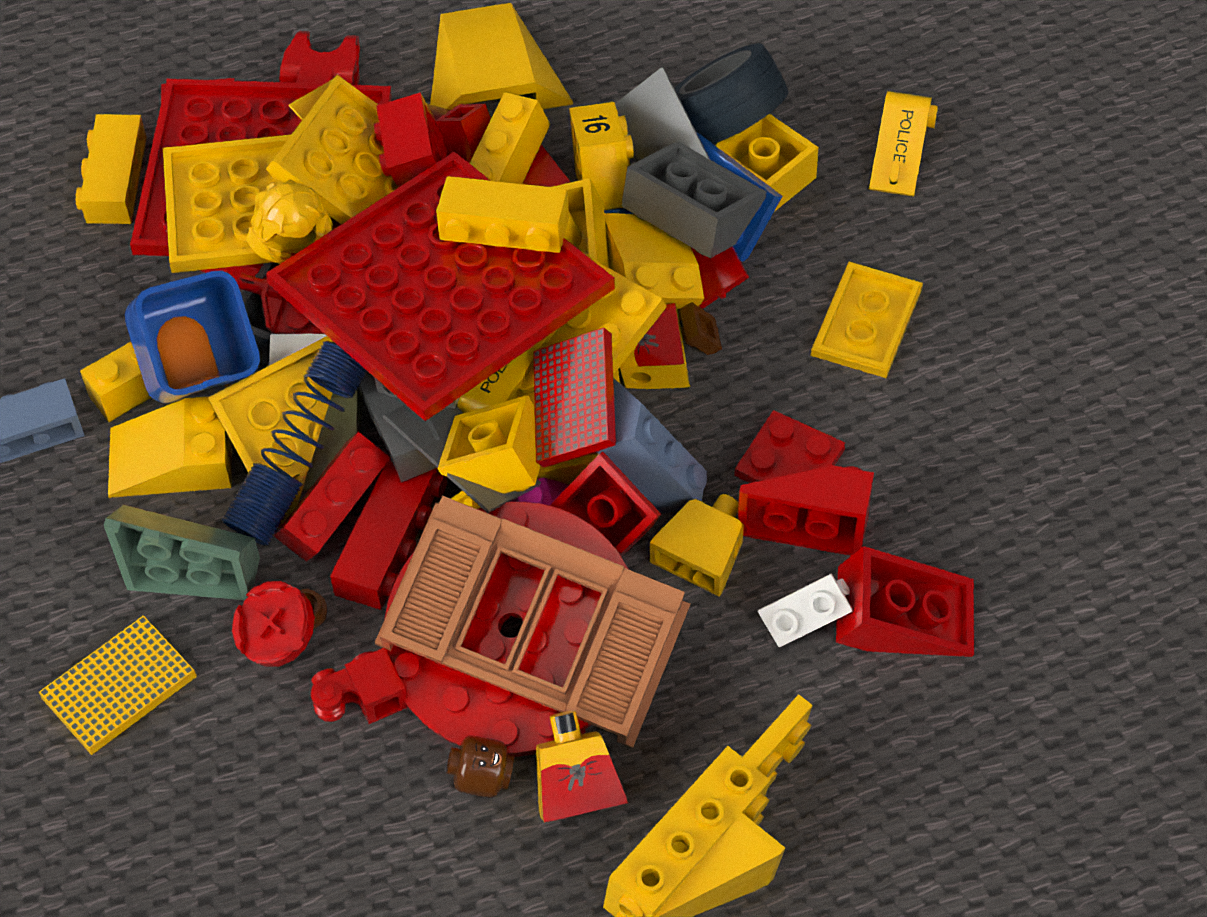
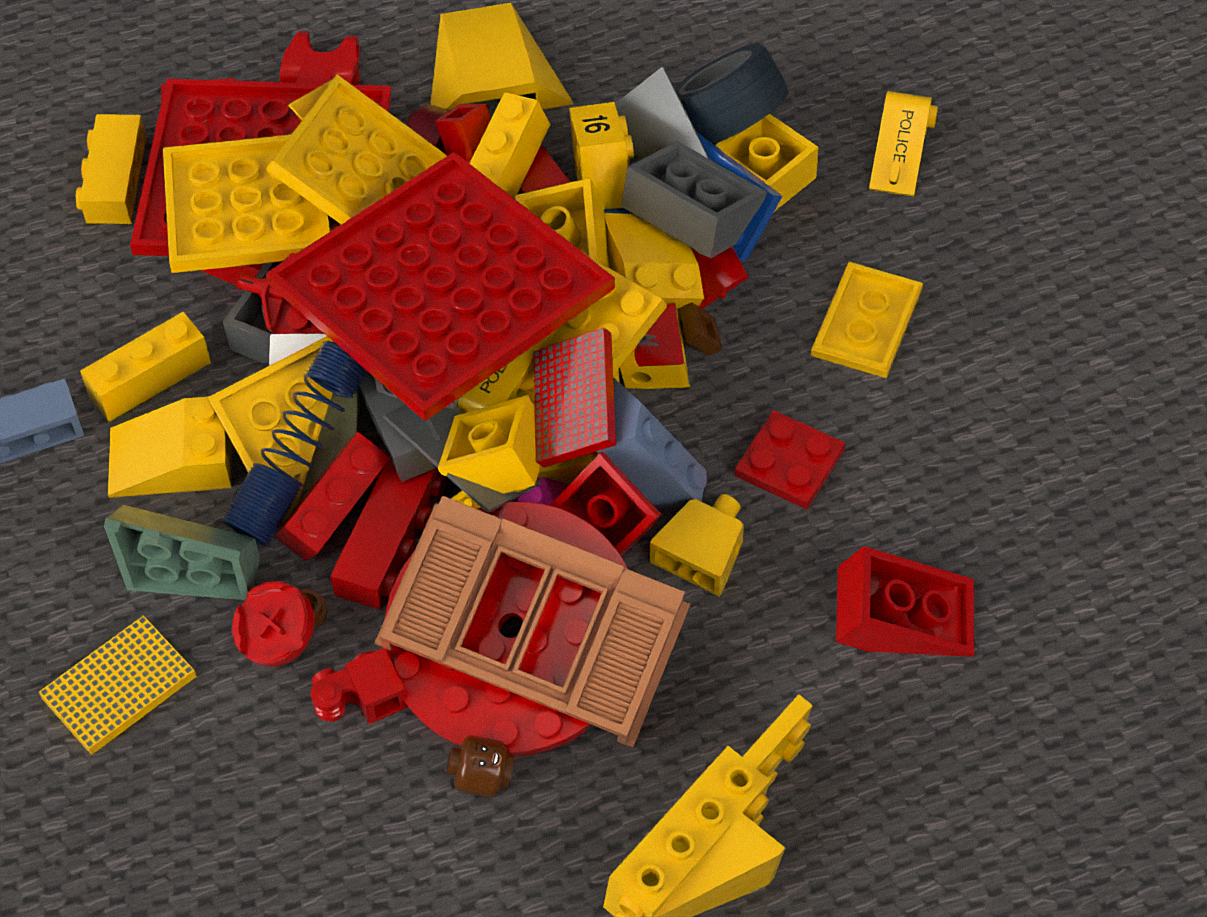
(191, 336): blue piece -> none
(289, 211): yellow helmet -> none
(408, 138): red slope -> none
(503, 214): yellow brick -> none
(575, 772): torso -> none
(806, 609): white hinge -> none
(810, 508): red slope -> none

